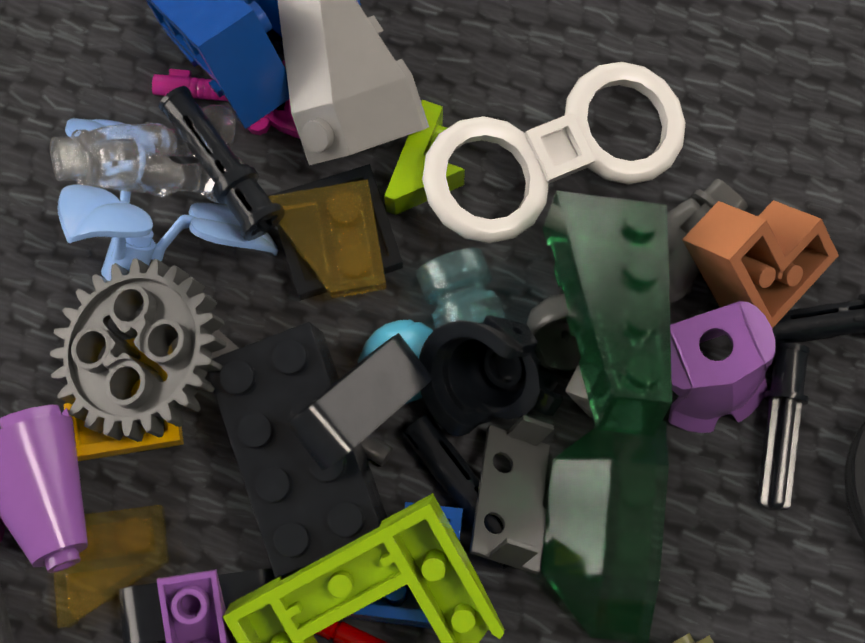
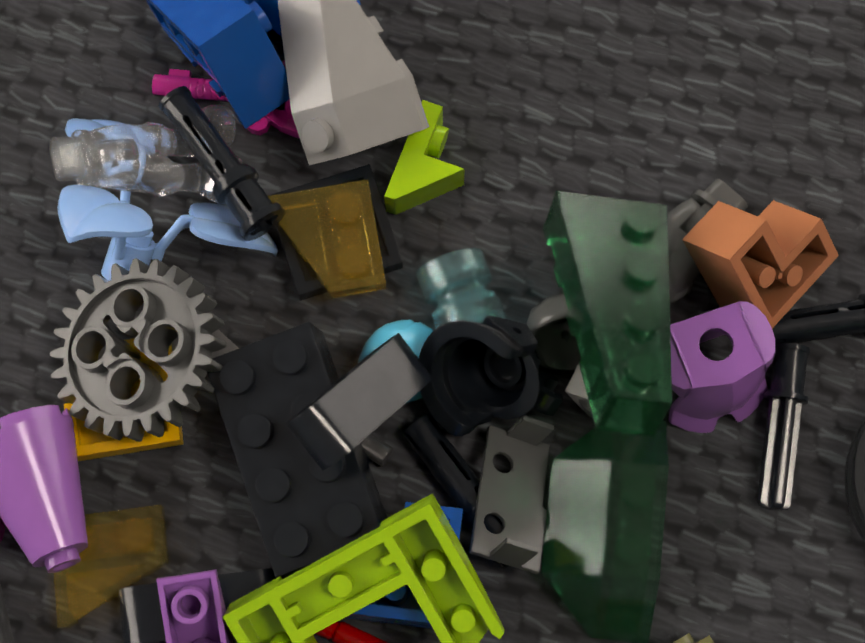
(553, 151): white bar -> none

